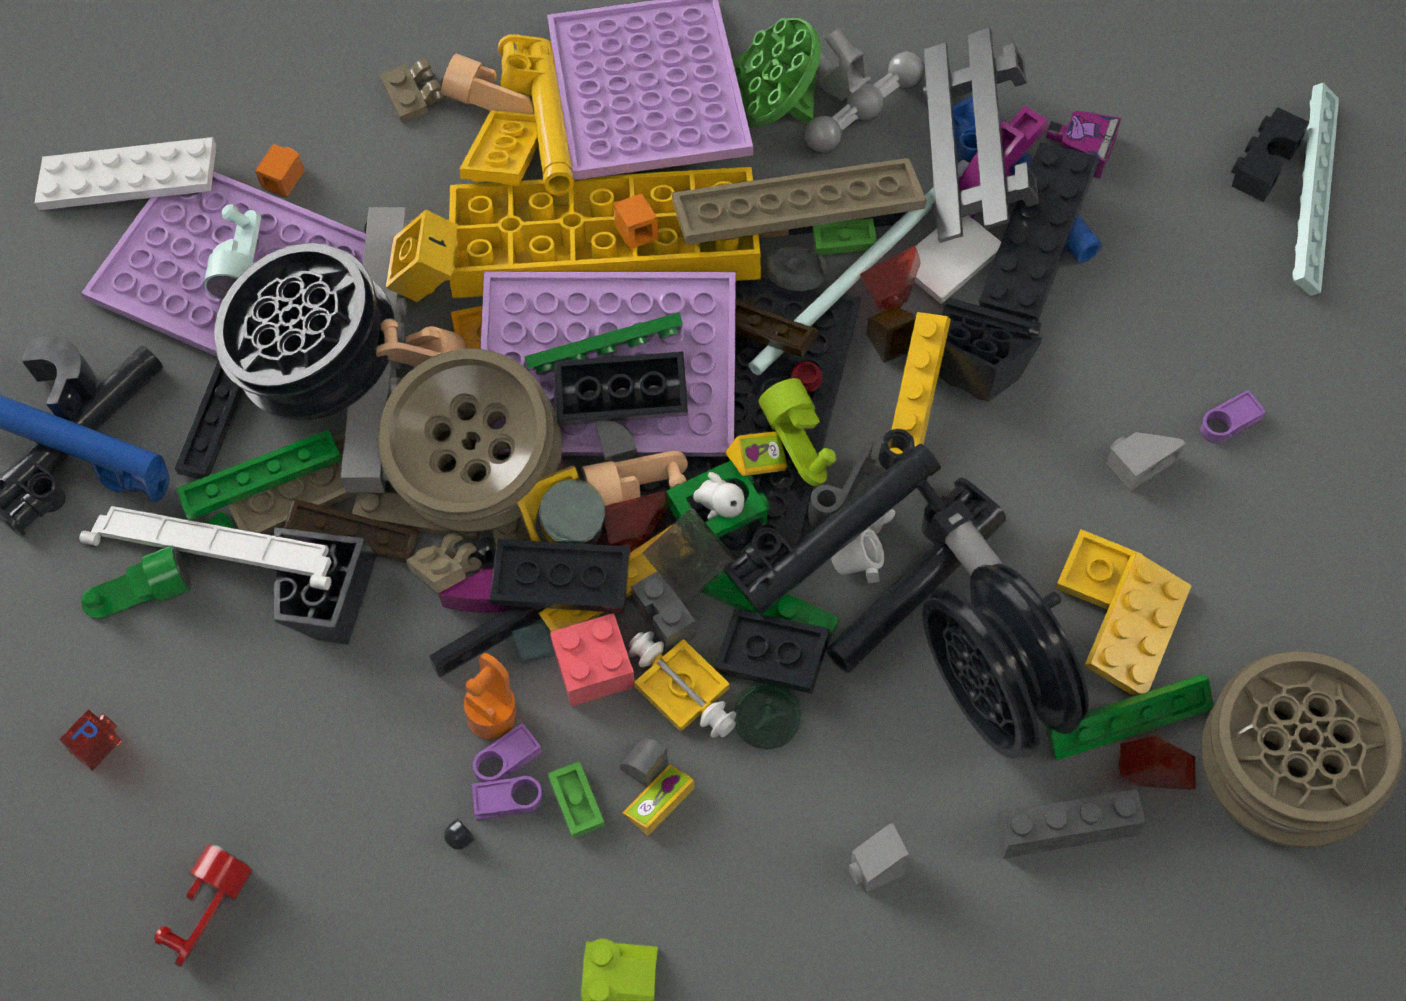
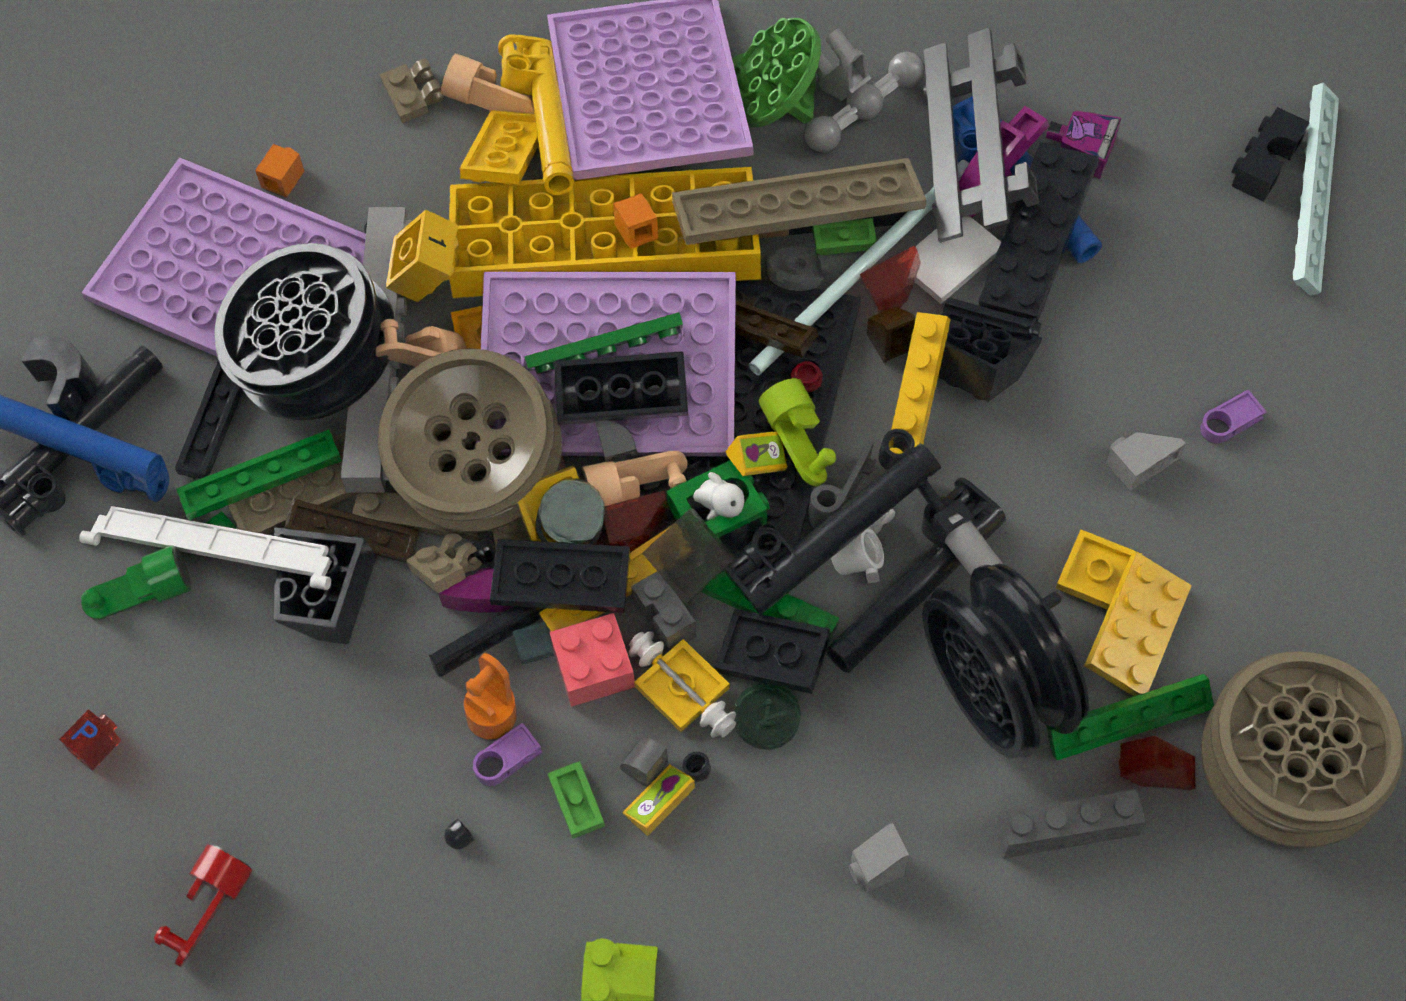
(126, 173): white plate -> none
(234, 255): light aqua piece -> none
(496, 800): medium lavender piece -> none
(693, 763): none -> black hinge

